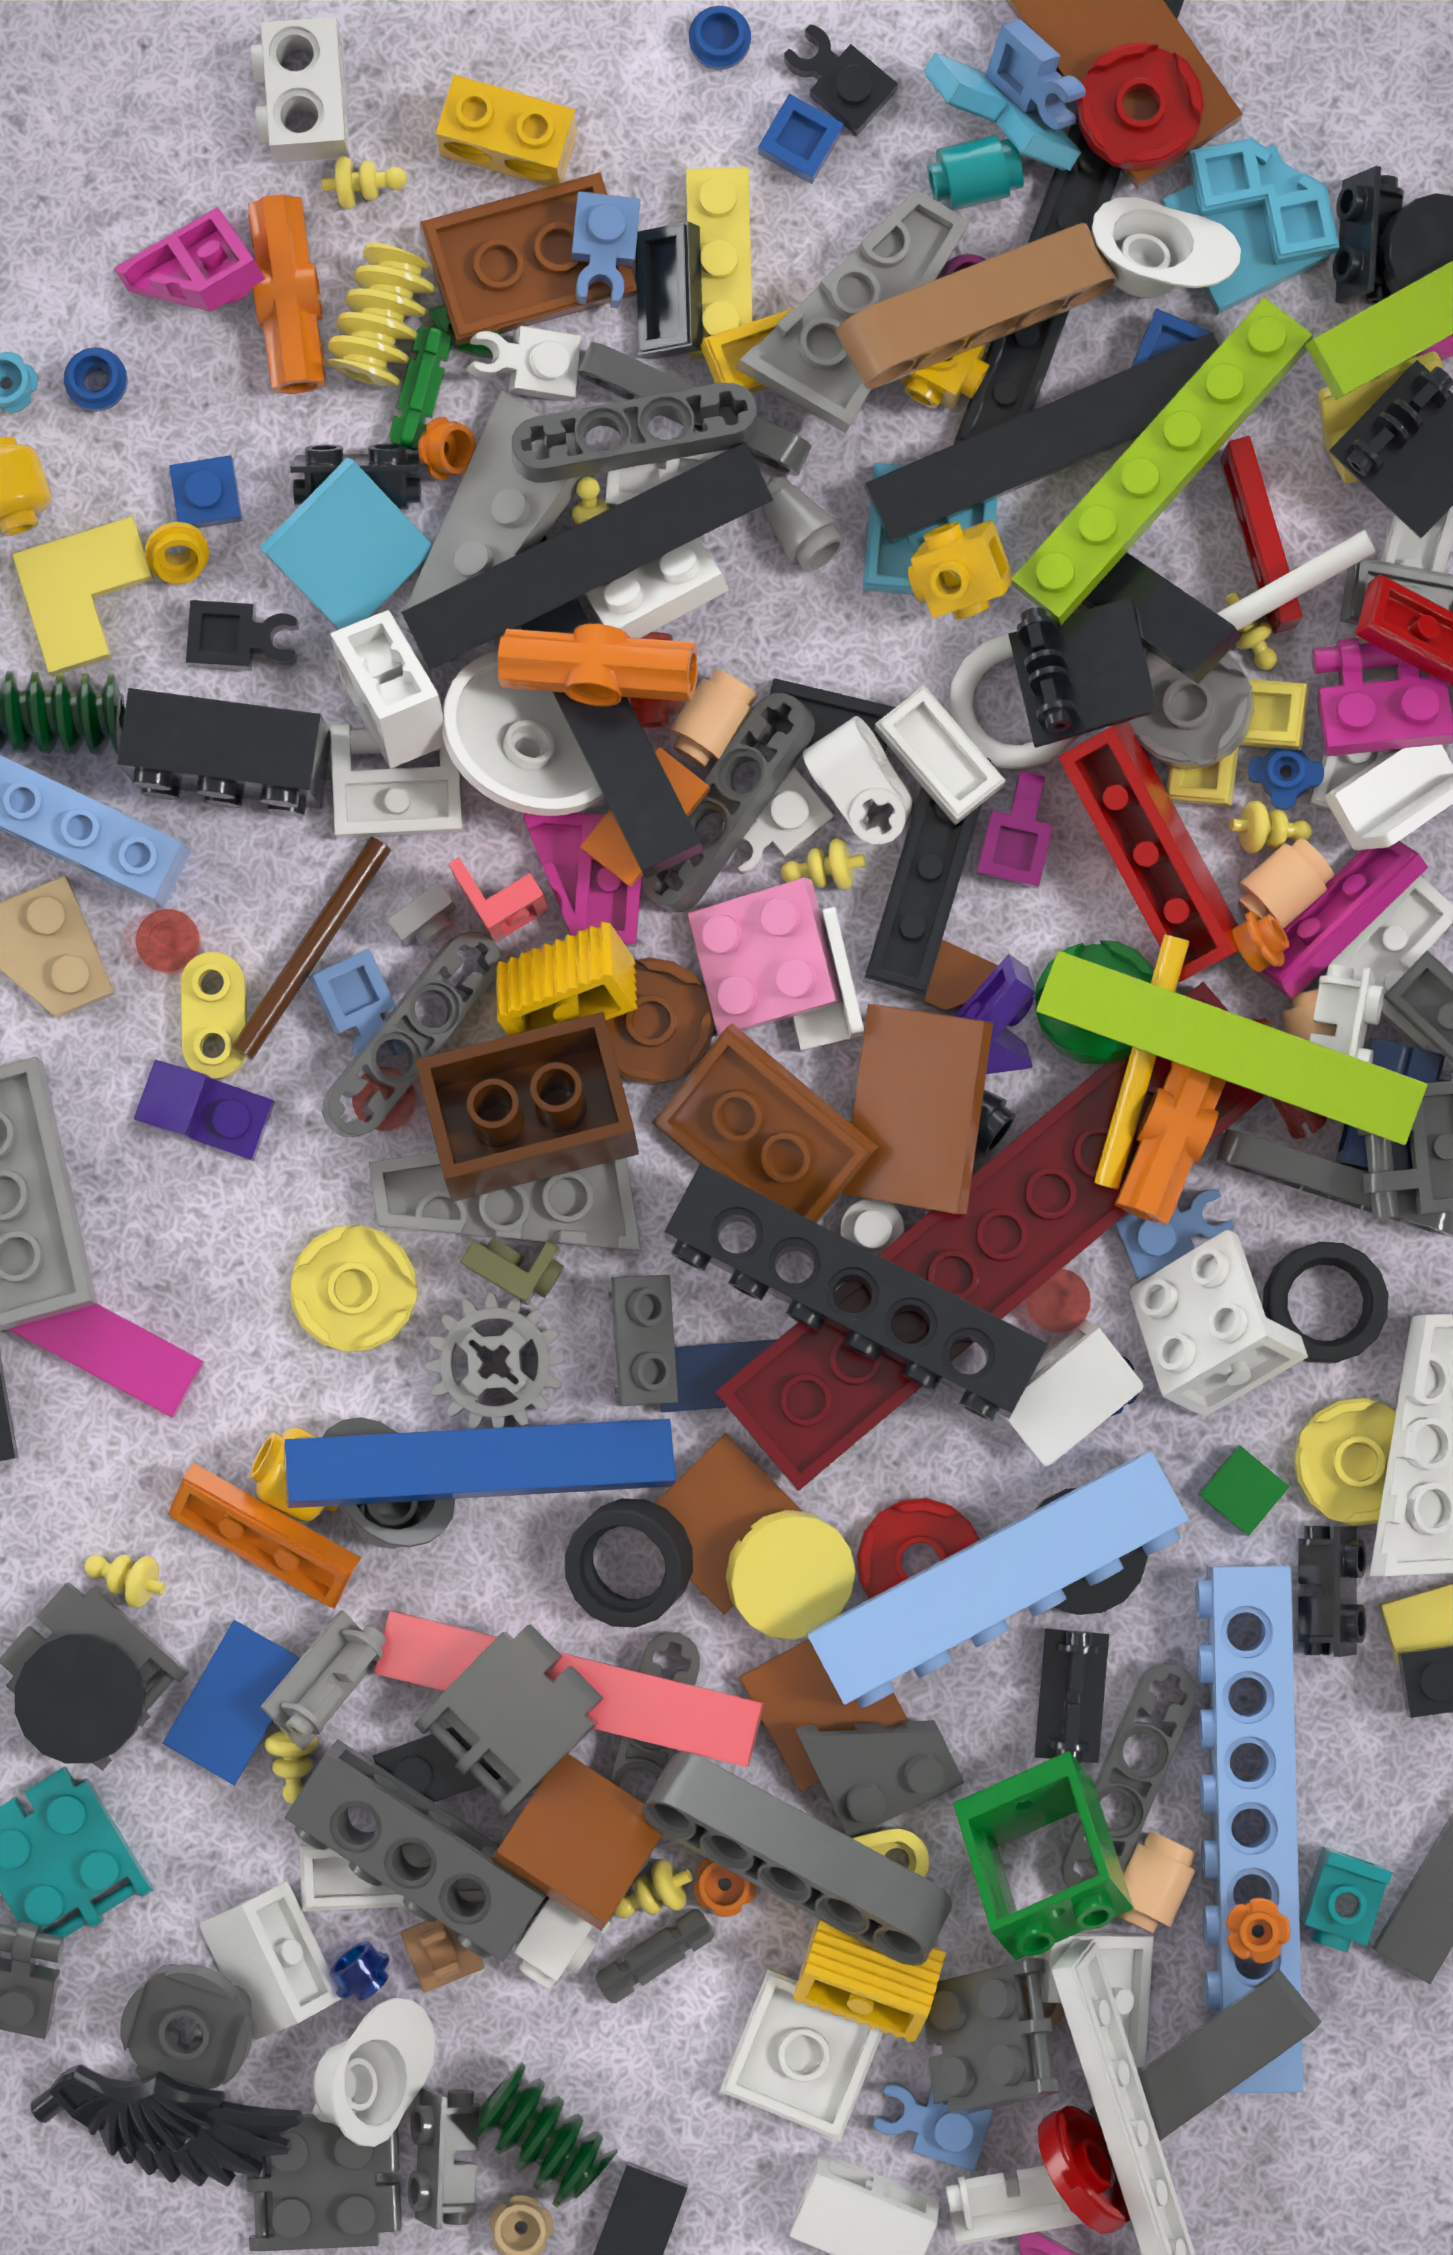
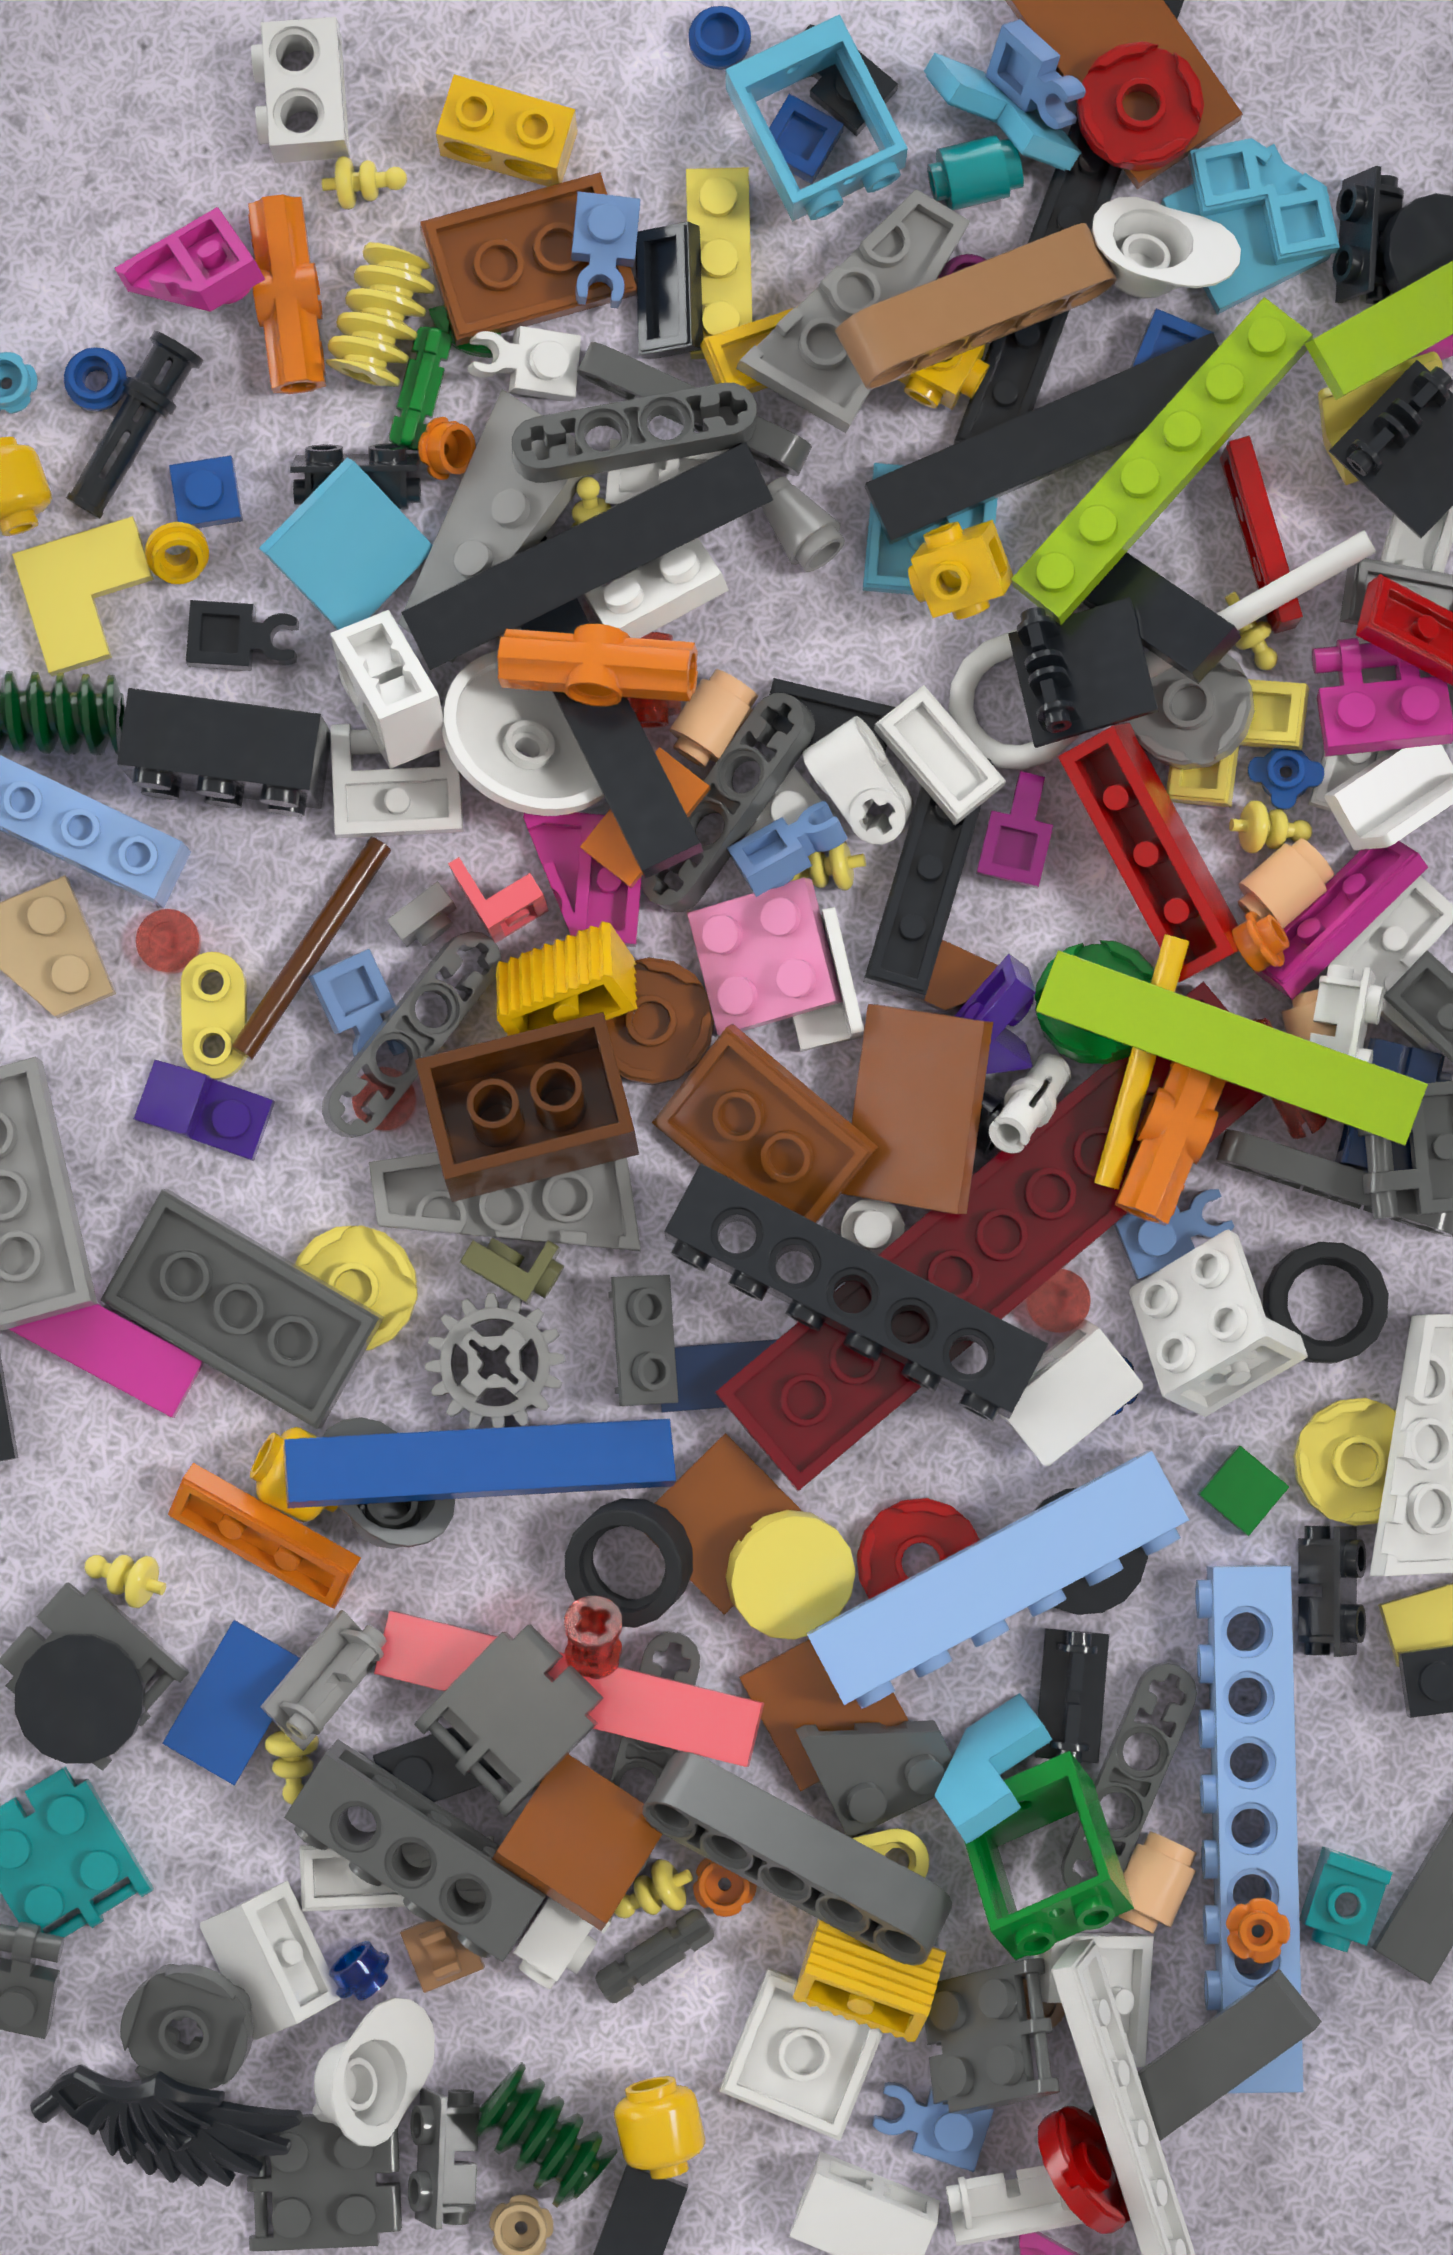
(94, 493): none -> black pin
(242, 1308): none -> dark grey tile
(593, 1636): none -> clear red bush
(659, 2126): none -> yellow head
(782, 850): none -> medium blue plate
(789, 63): none -> medium azure window
(972, 1785): none -> medium azure tile
(1018, 1118): none -> white pin

